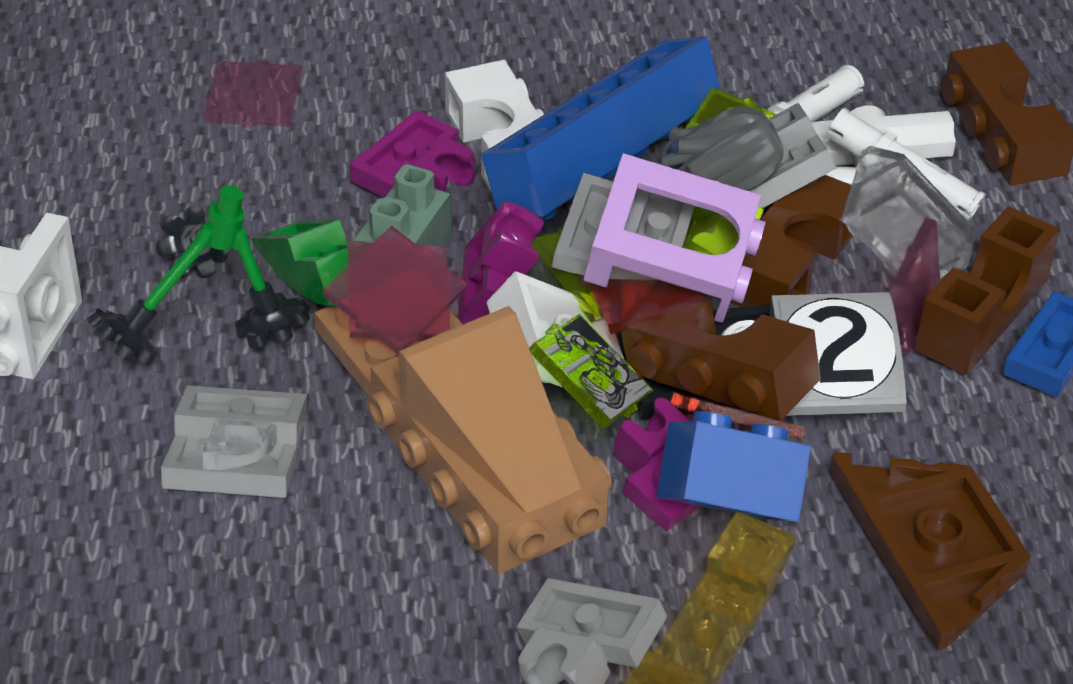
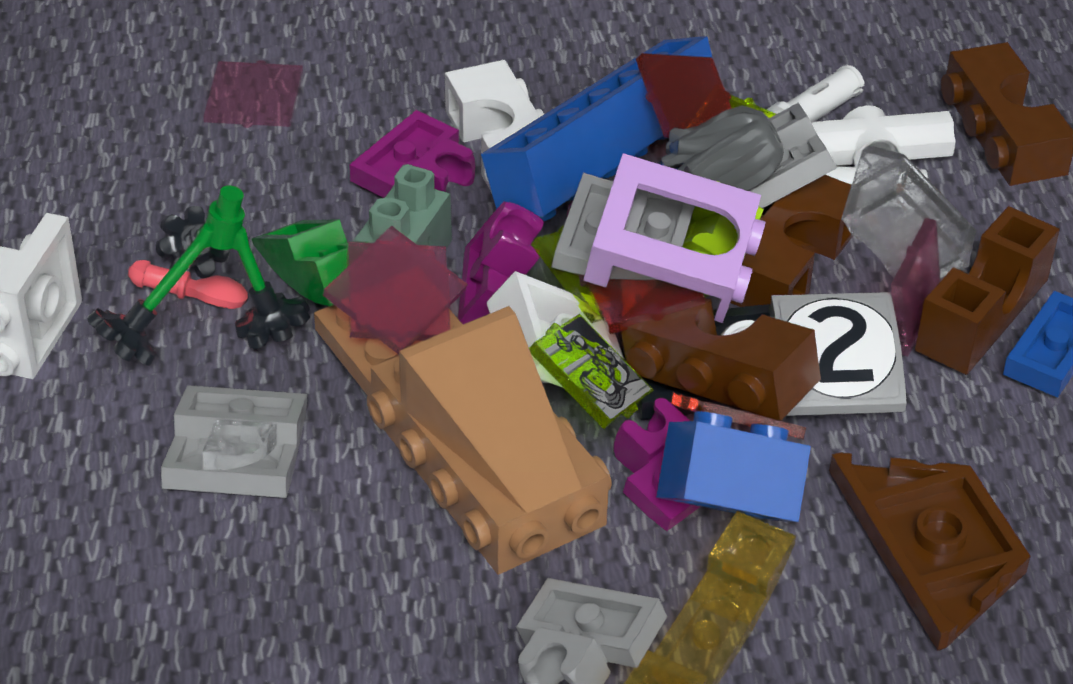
(214, 290): none -> coral piece
(682, 89): none -> clear red piece
(857, 135): white pin -> none

